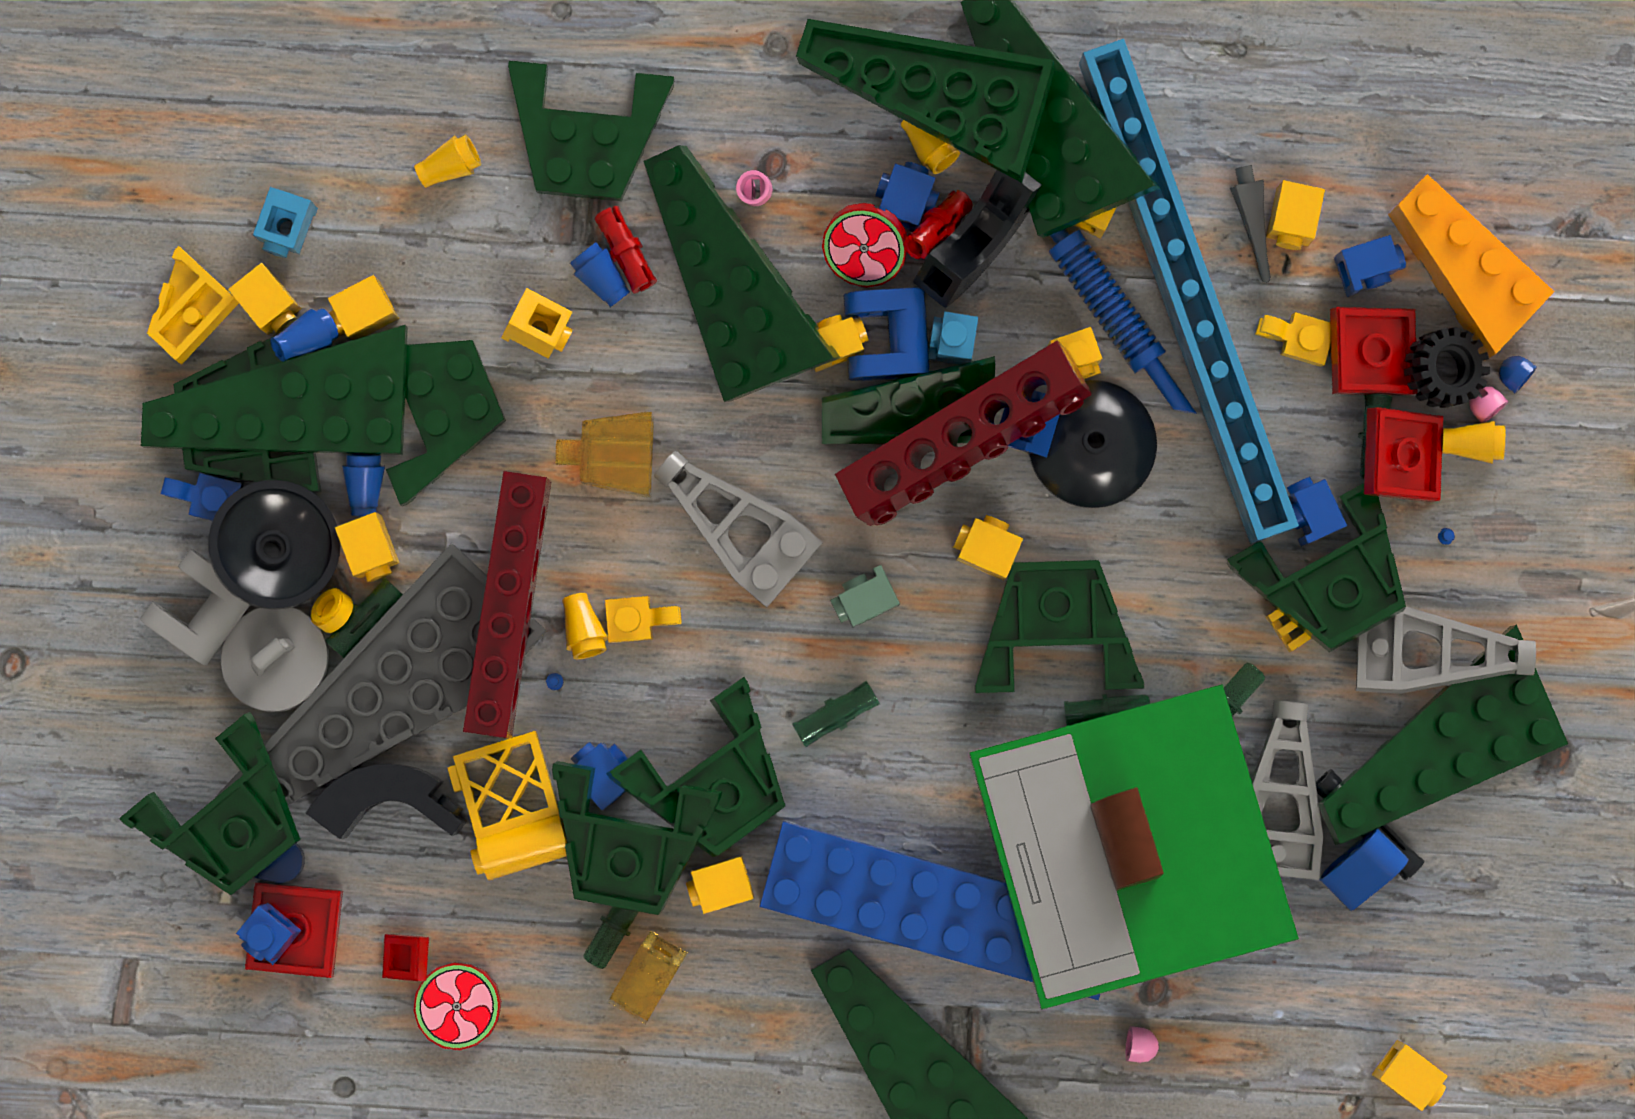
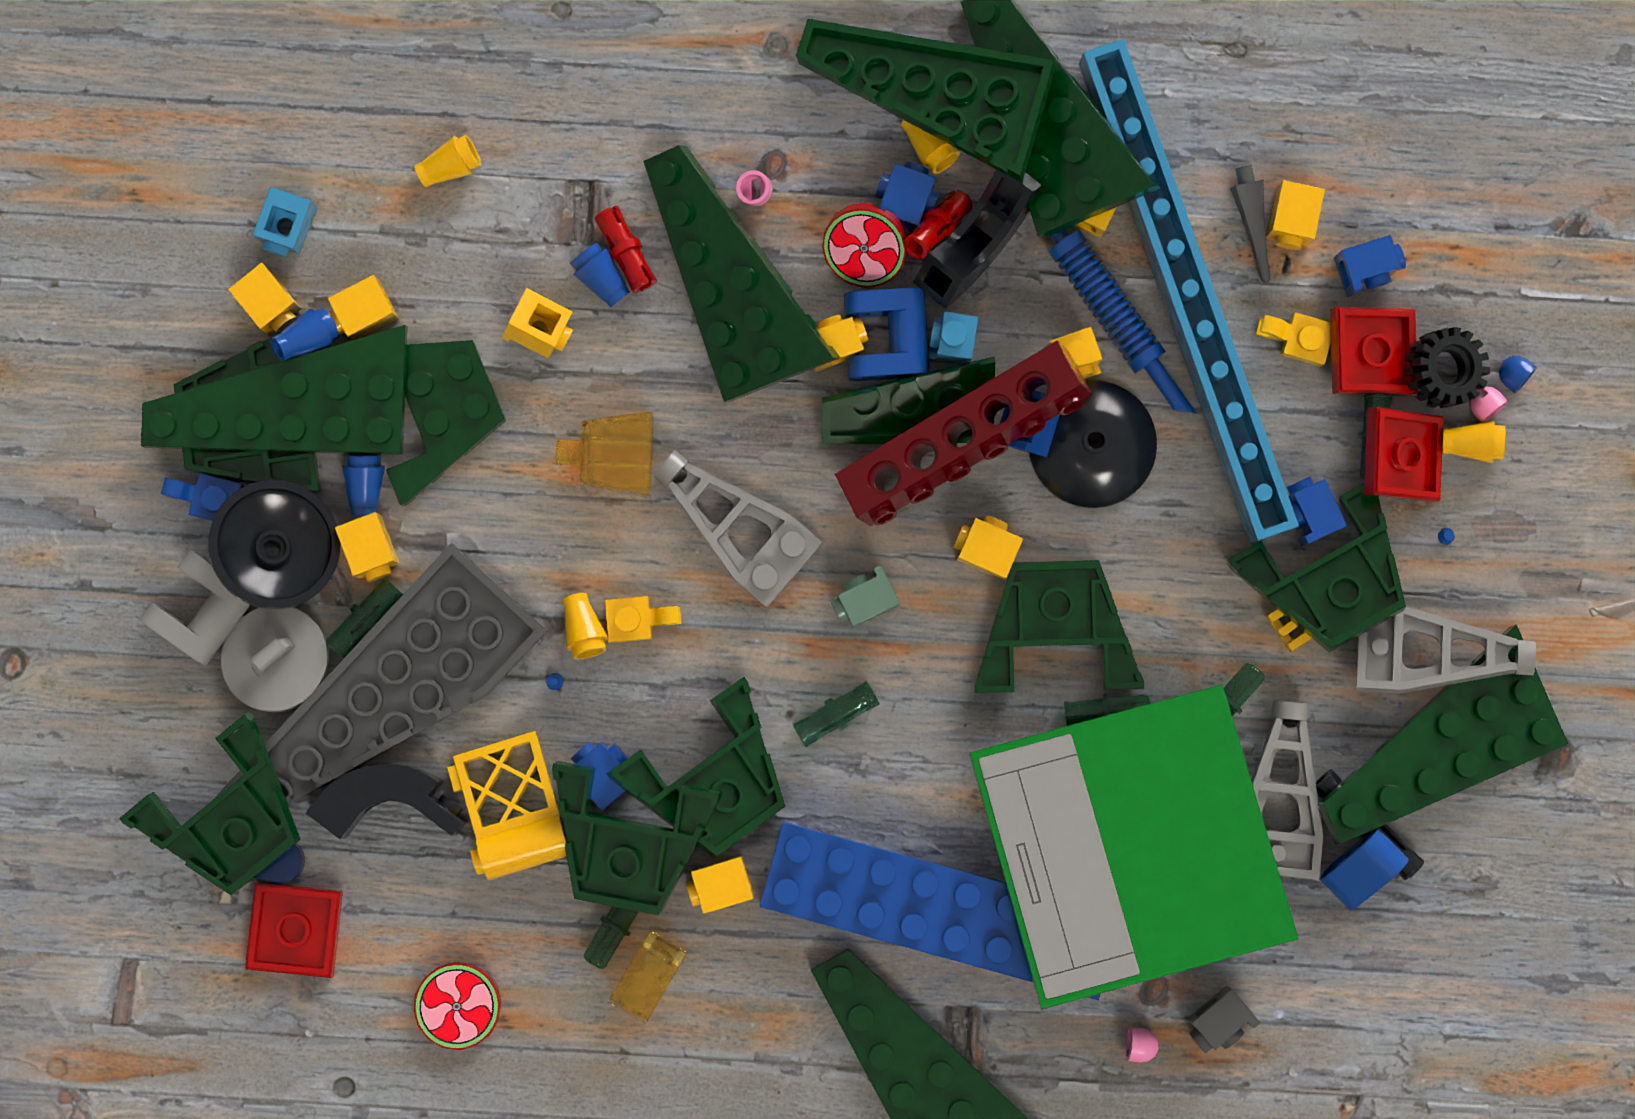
(188, 308): yellow wing -> none
(267, 933): blue brick -> none
(331, 610): yellow tile -> none
(405, 957): red tile -> none
(507, 605): dark red brick -> none
(584, 150): dark green wing -> none
(1127, 839): copper brick -> none
(1221, 1021): none -> dark grey brick
(1411, 1076): yellow brick -> none
(1469, 265): light orange wedge -> none

